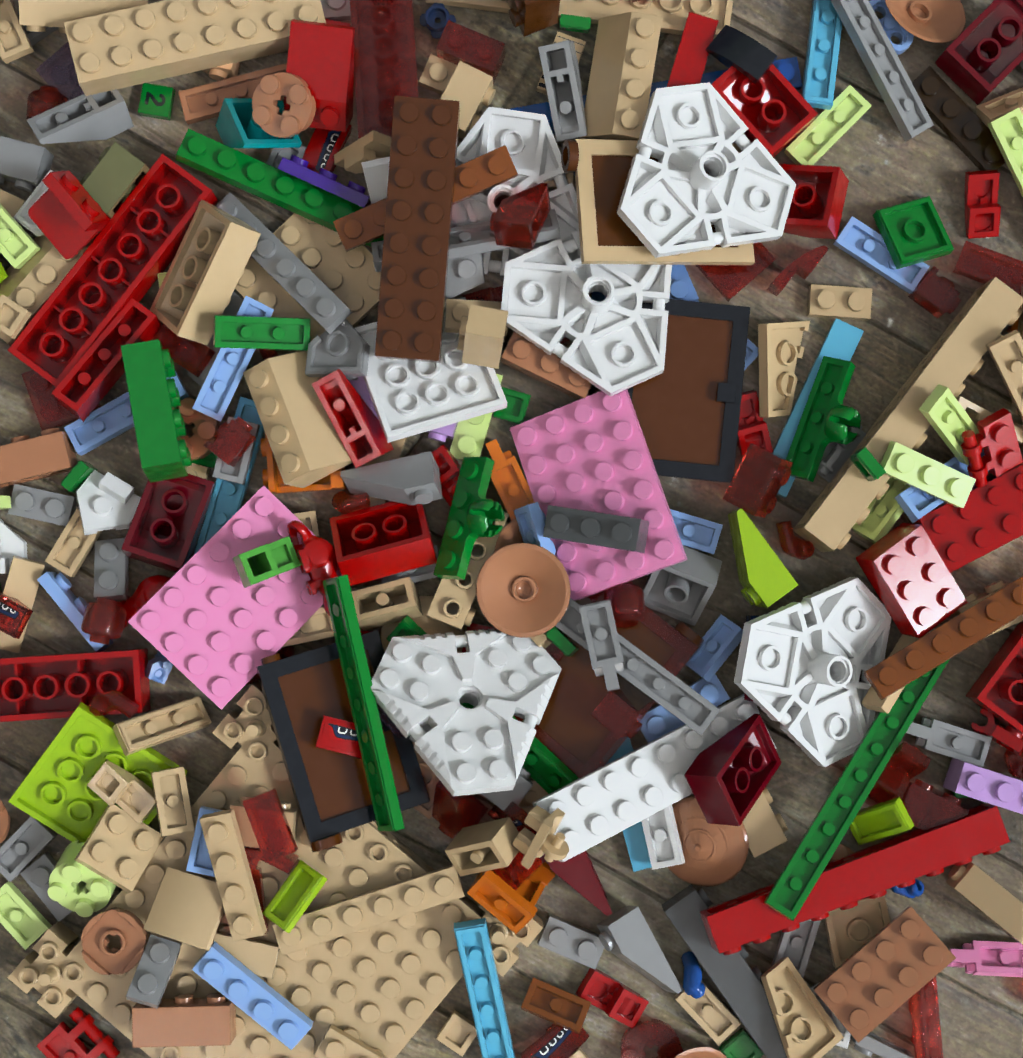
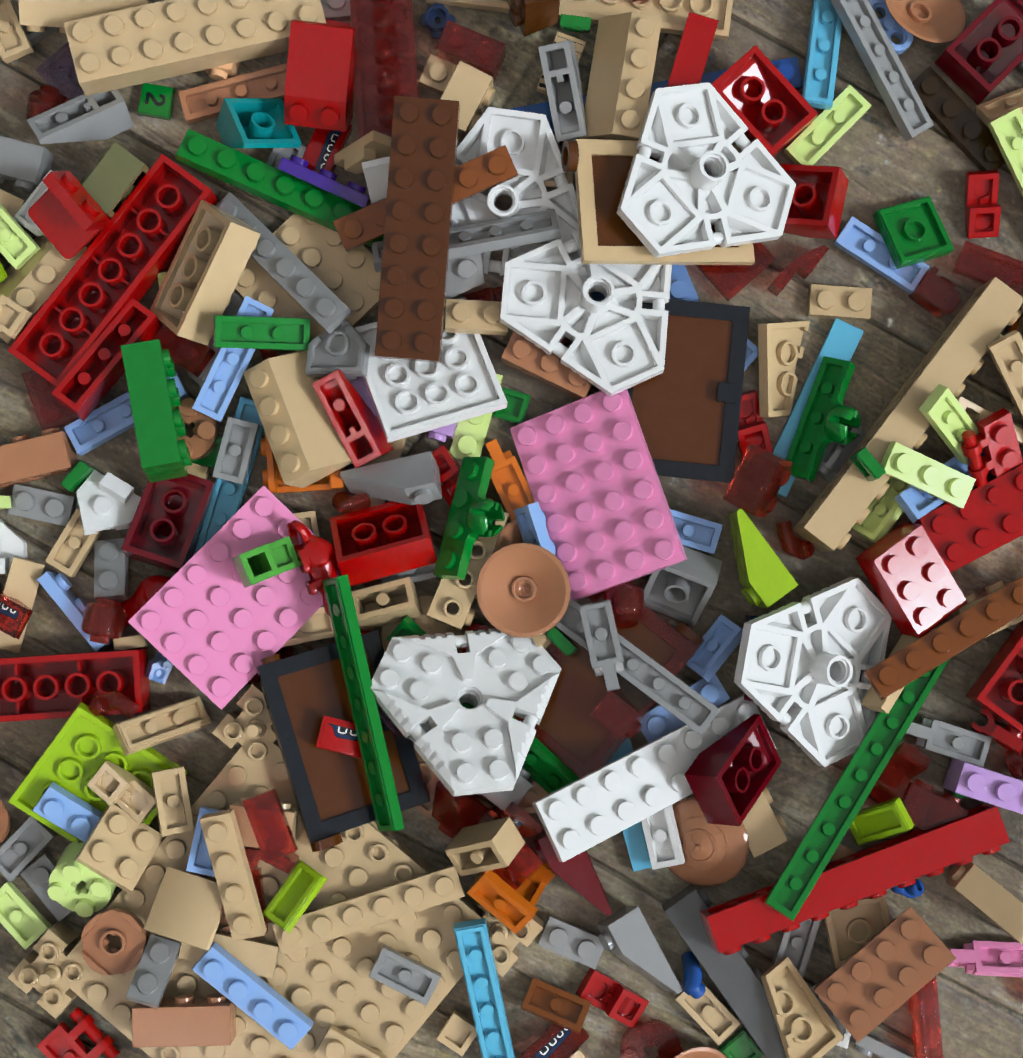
(68, 811): none -> light blue plate
(130, 642): none -> tan tile
(232, 441): clear red brick -> none
(267, 113): nougat plate -> none
(405, 975): none -> light grey plate
(482, 336): tan brick -> none
(521, 217): clear red slope -> none
(544, 841): tan hips -> none
(596, 529): dark grey brick -> none
(742, 52): black slope -> none

